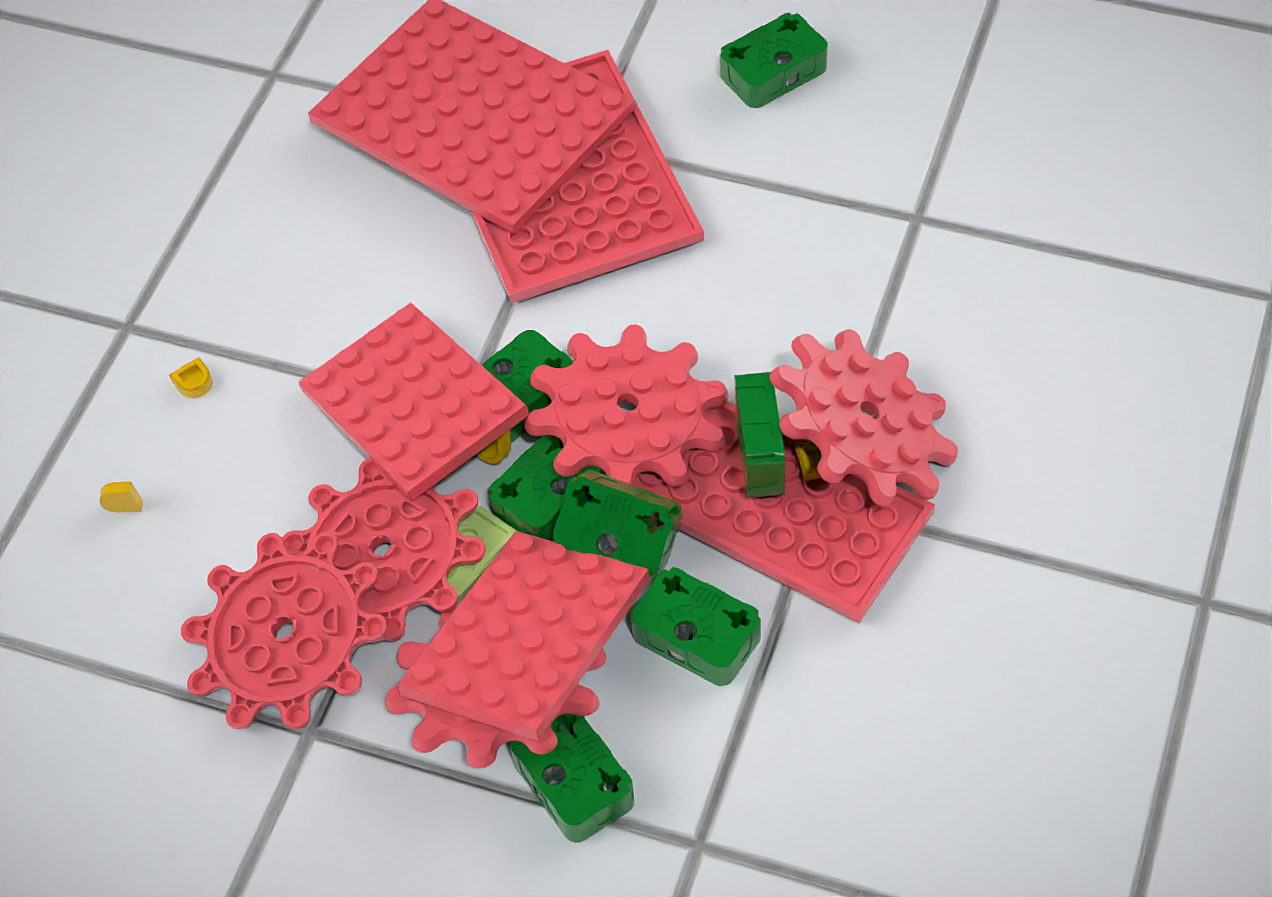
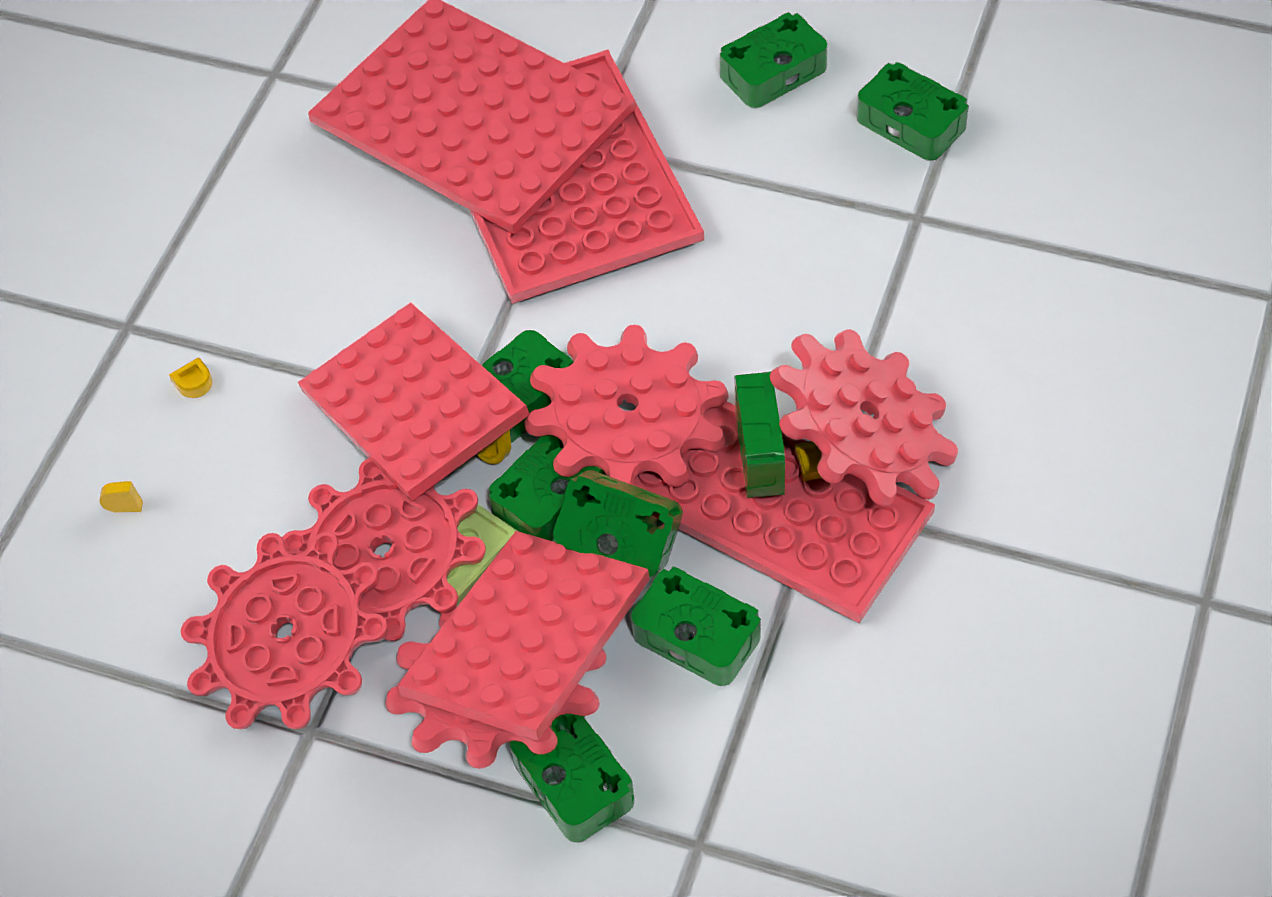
(912, 111): none -> green axle

